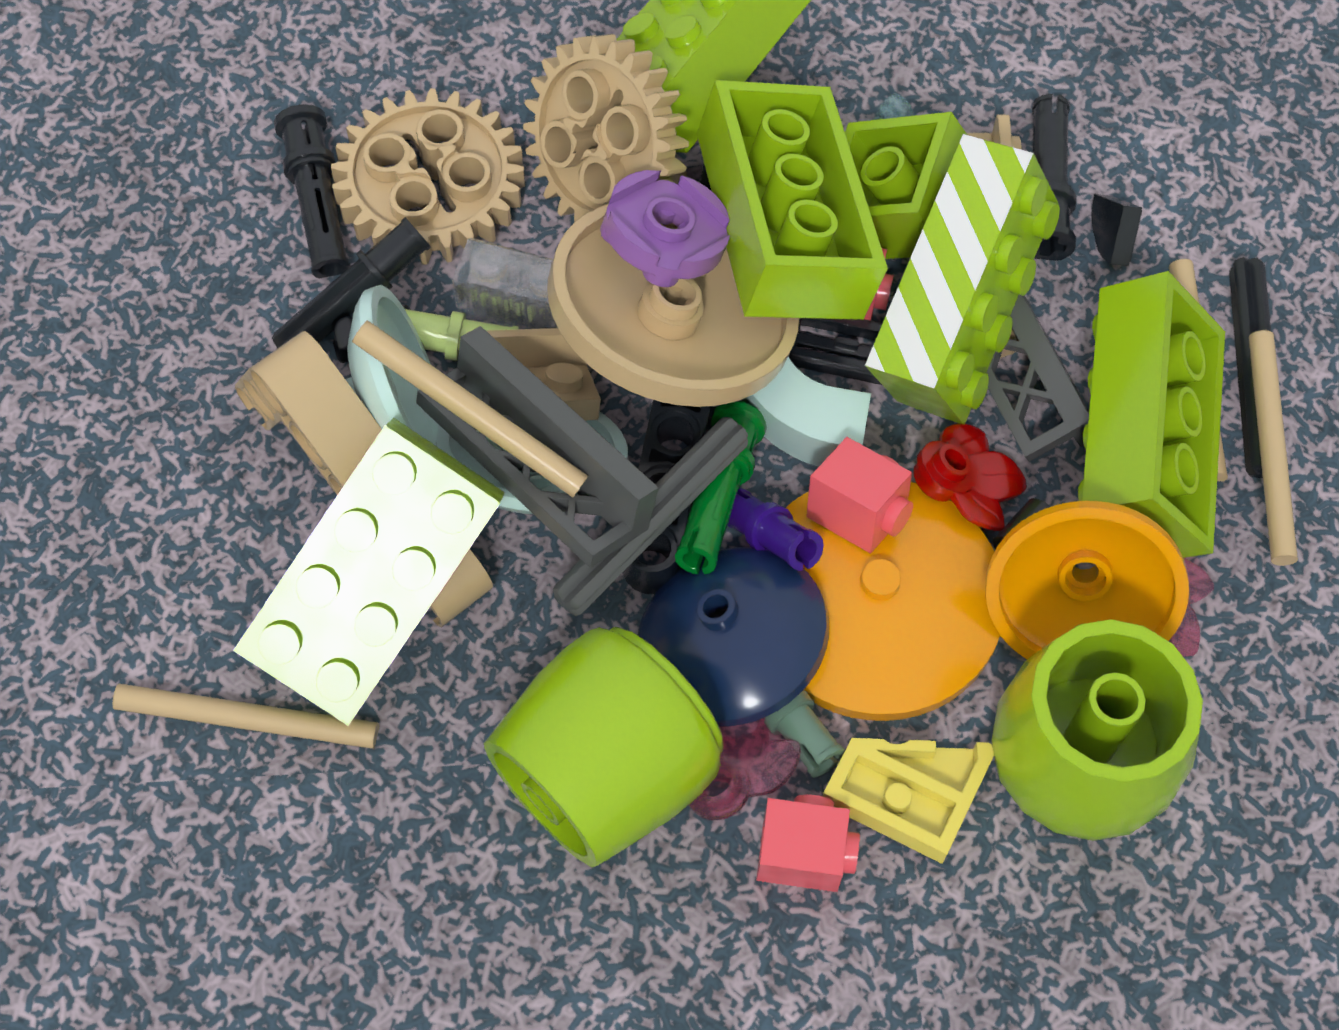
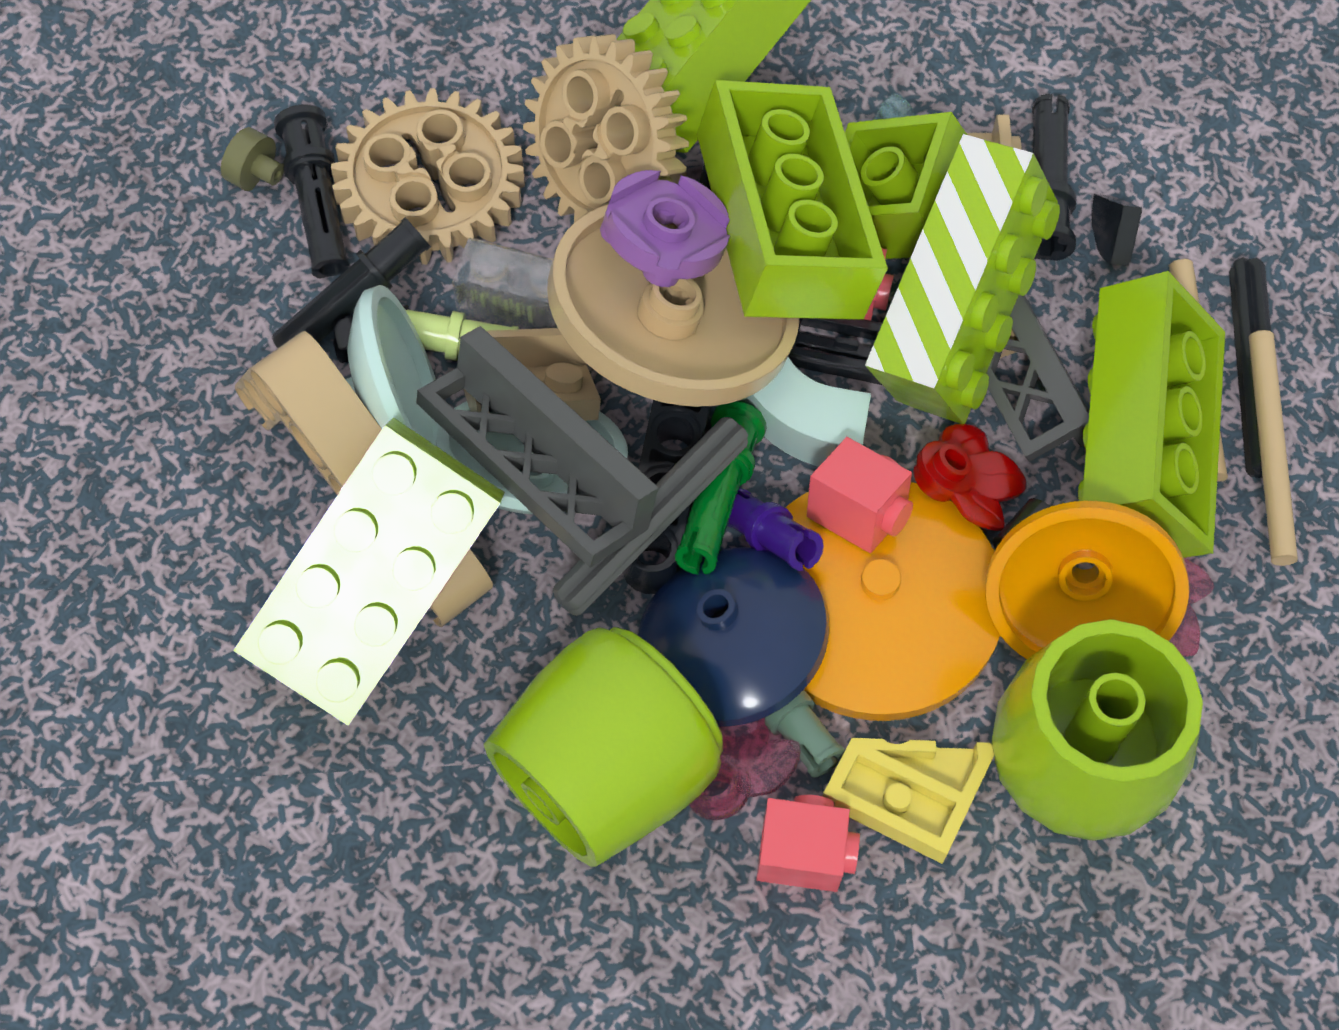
(244, 715): tan bar -> none
(251, 159): none -> olive tile
(469, 408): tan bar -> none

